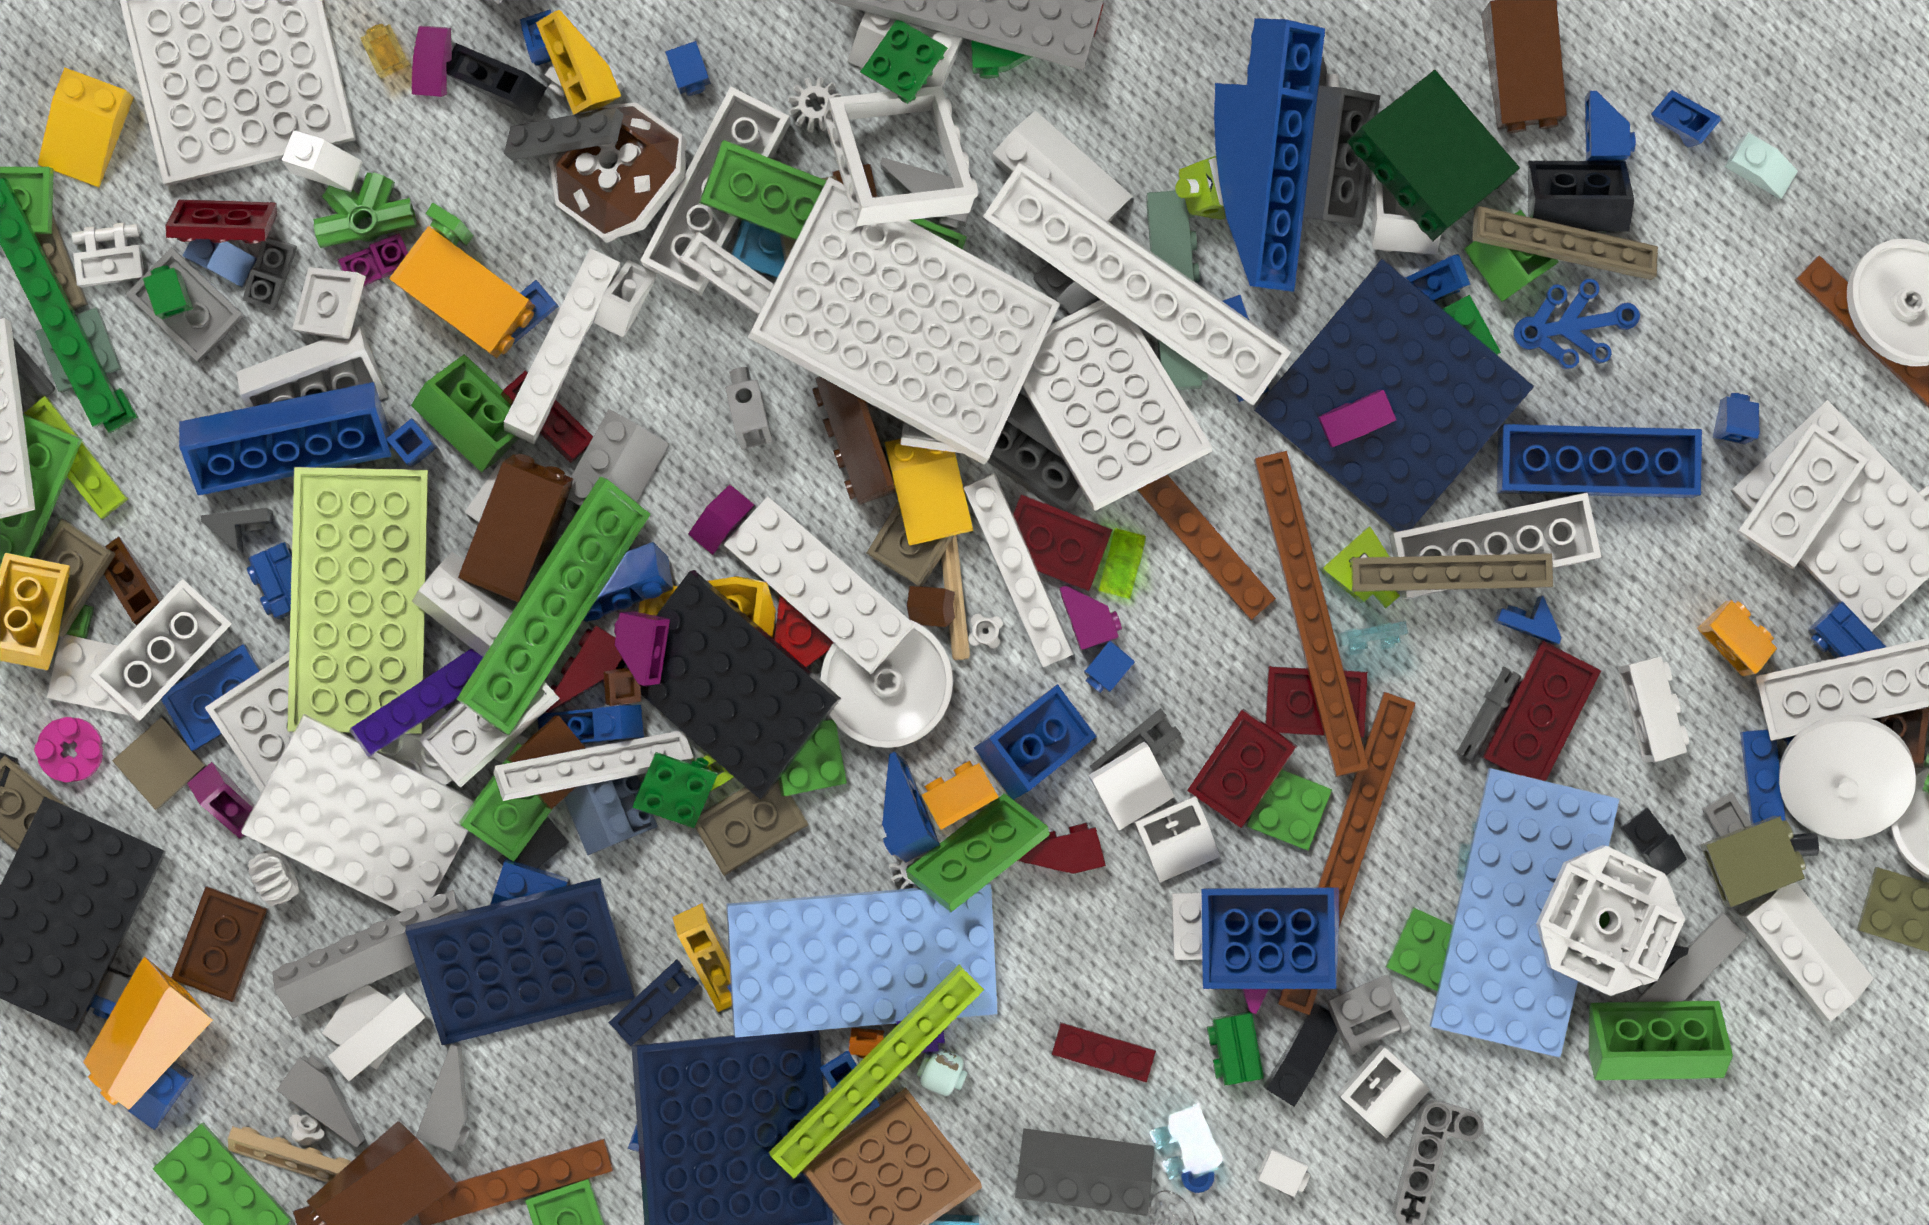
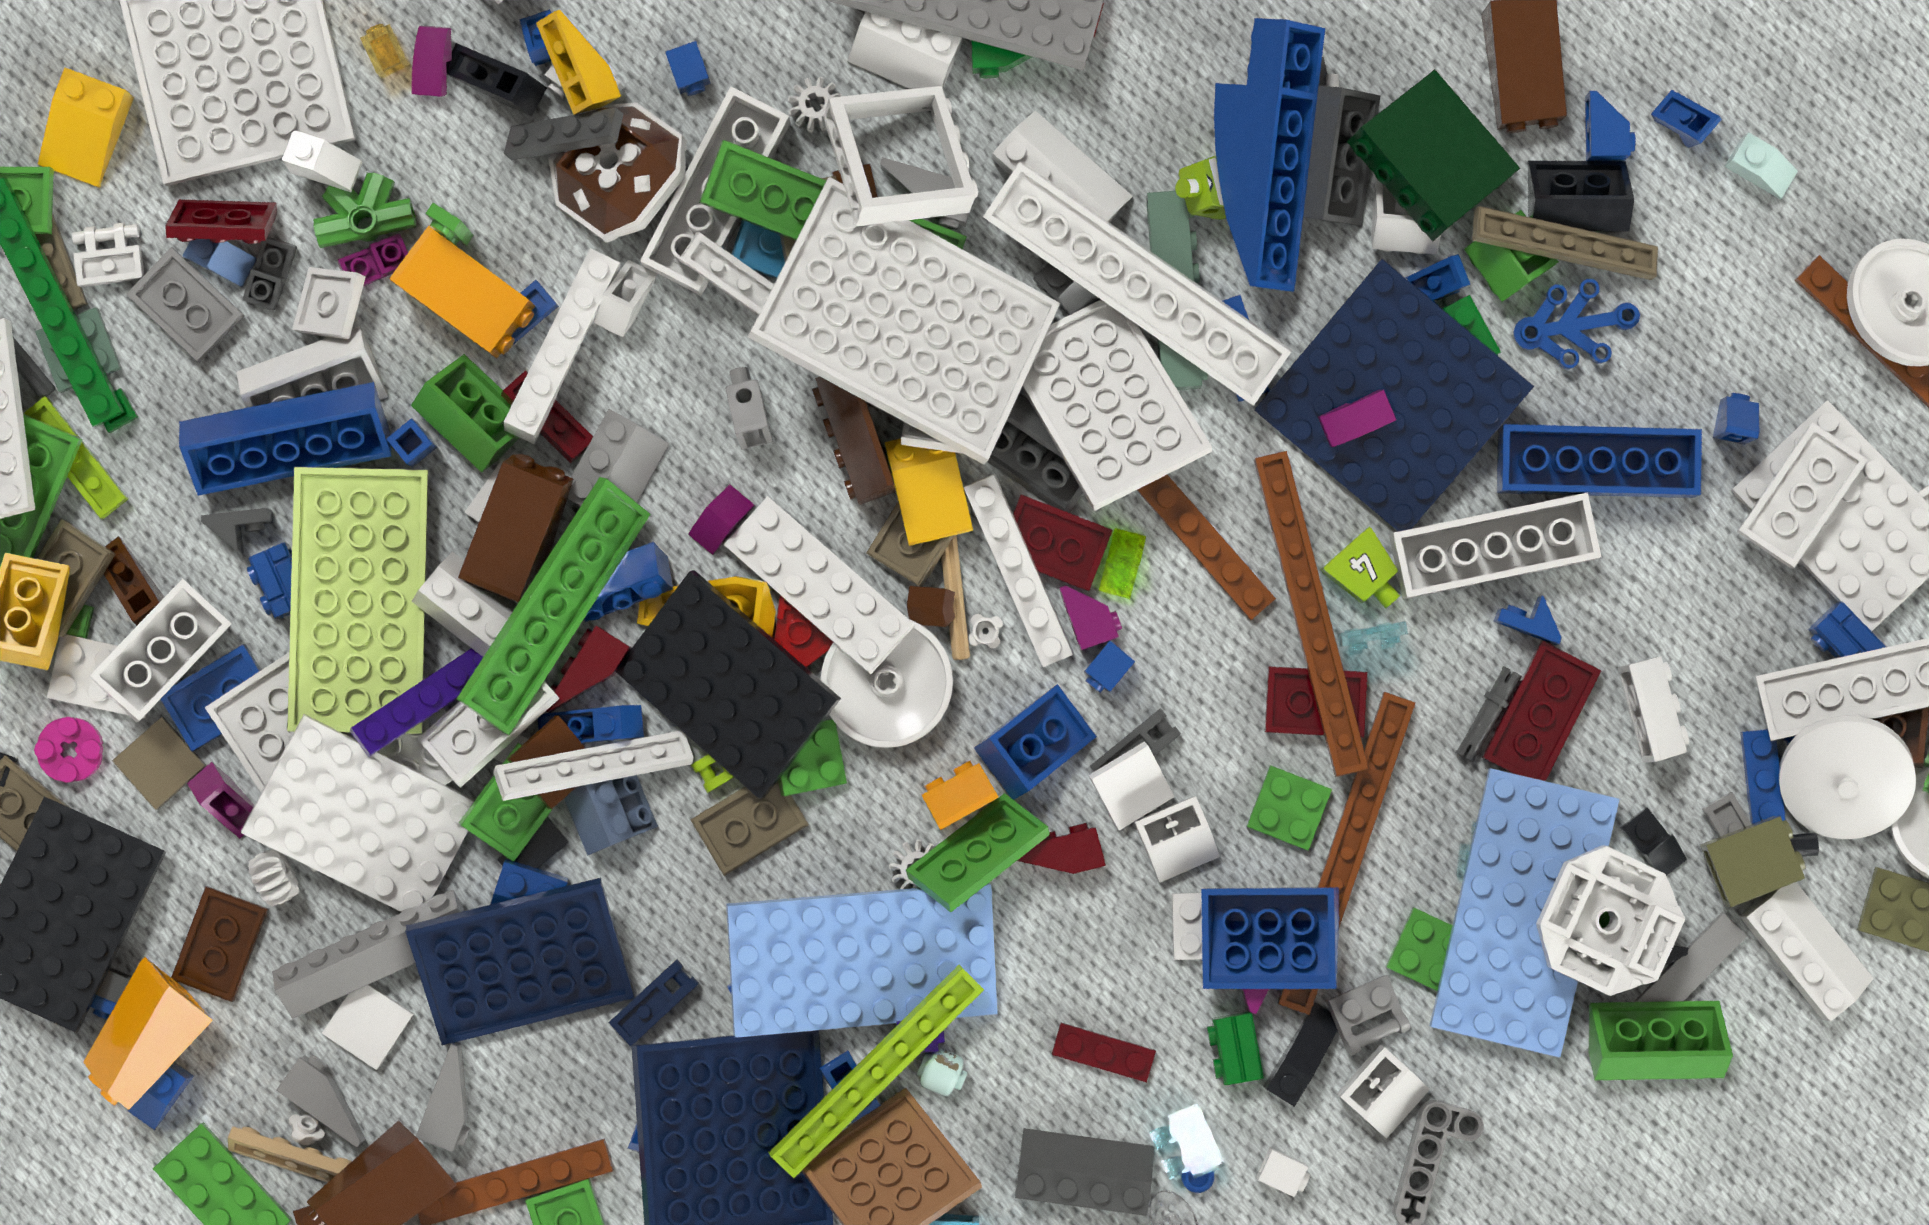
(167, 292): green brick -> none
(377, 1036): white tile -> none
(621, 687): reddish brown plate -> none
(642, 644): magenta slope -> none
(675, 789): green hinge -> none
(706, 953): yellow slope -> none
(864, 1041): orange plate -> none
(904, 60): green hinge -> none
(904, 814): blue slope -> none
(1242, 768): dark red plate -> none
(1452, 572): dark tan plate -> none
(1738, 638): light orange slope -> none

